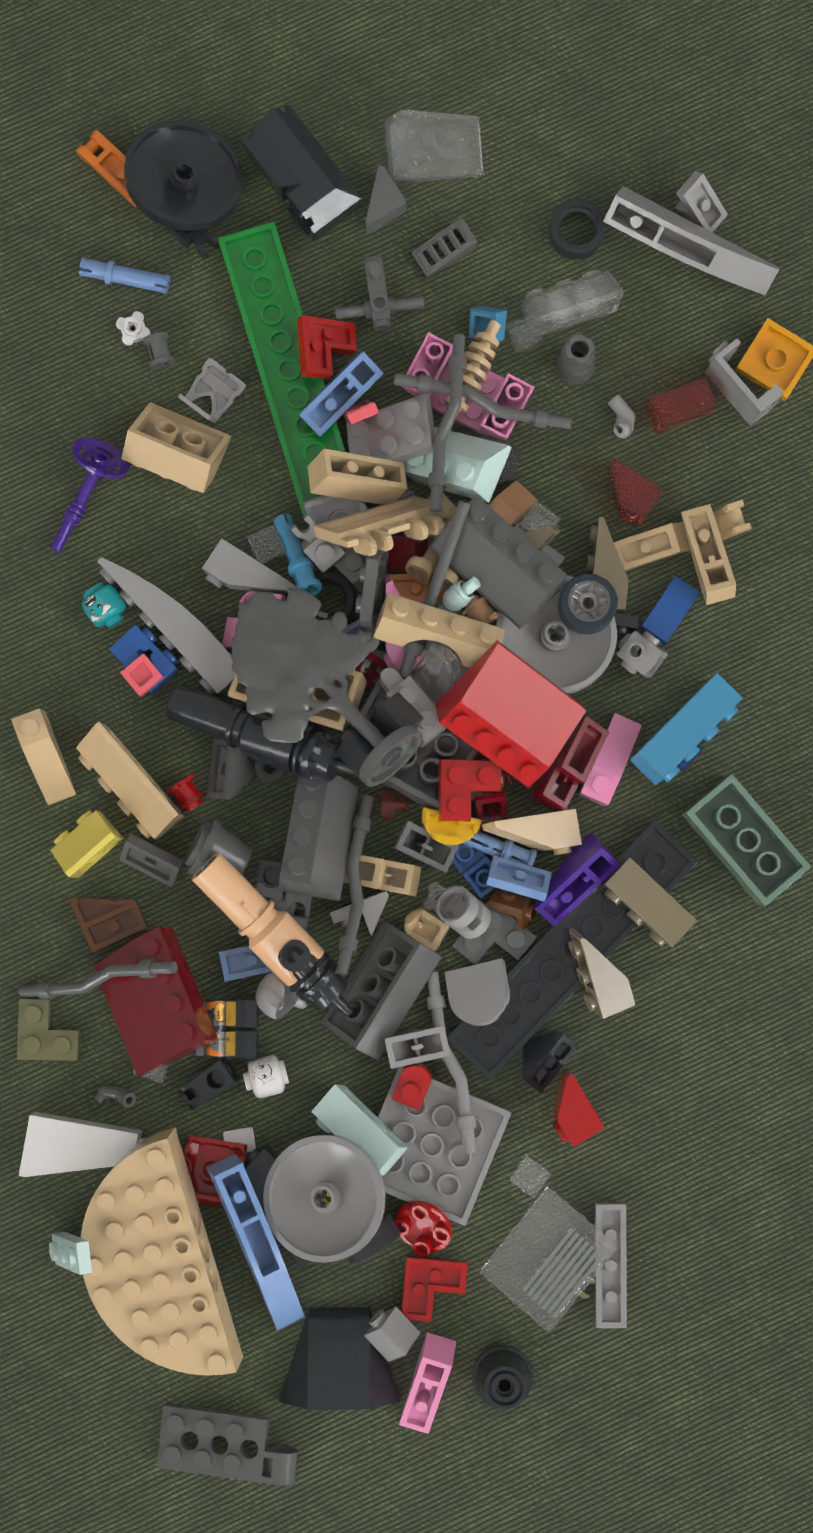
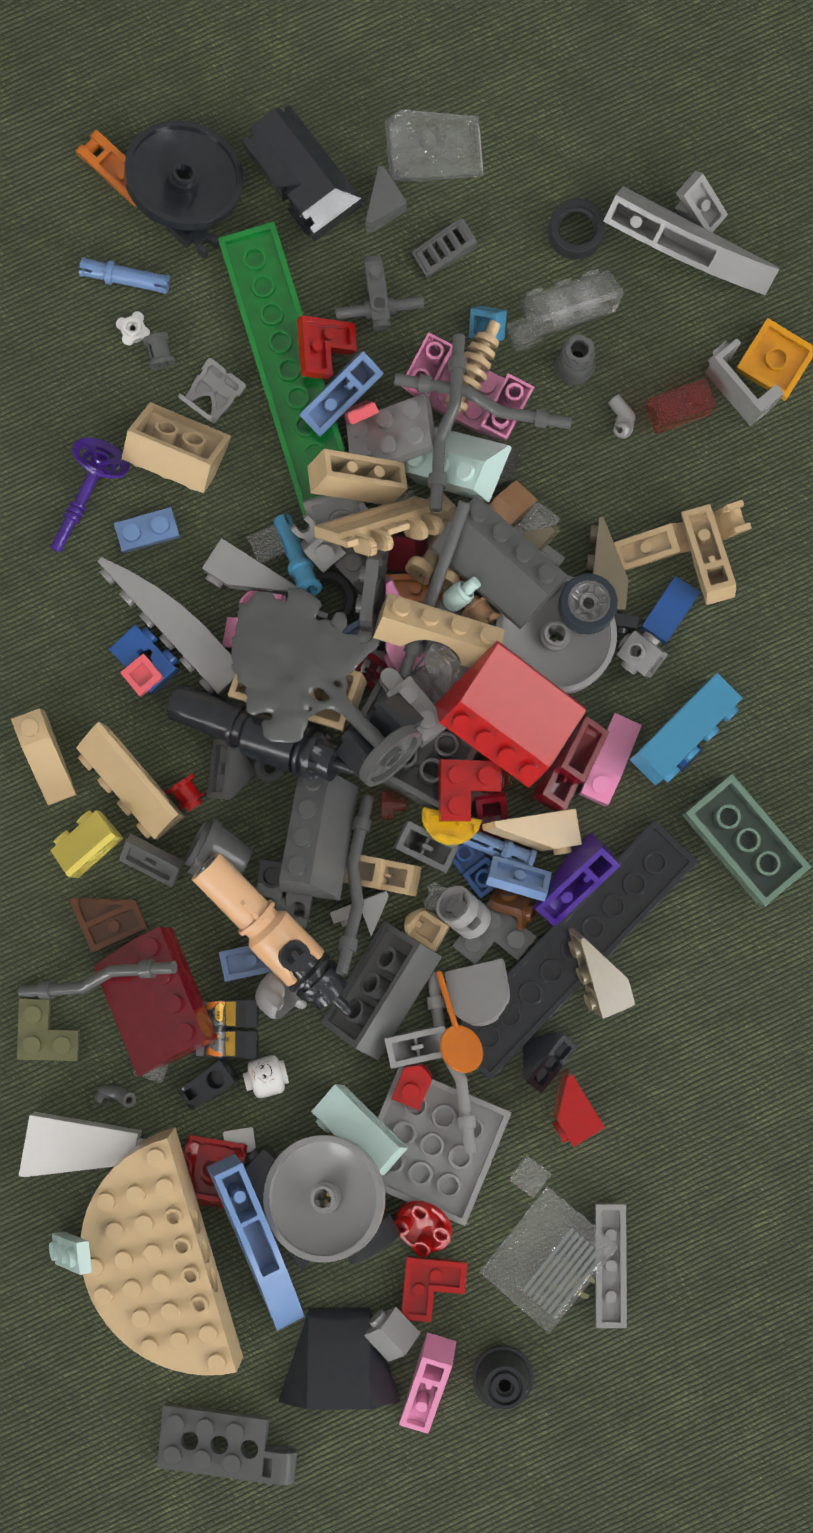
(103, 605): teal head -> none
(147, 530): none -> medium blue plate
(458, 1043): none -> orange piece
(632, 493): clear red slope -> none
(648, 903): dark tan brick -> none

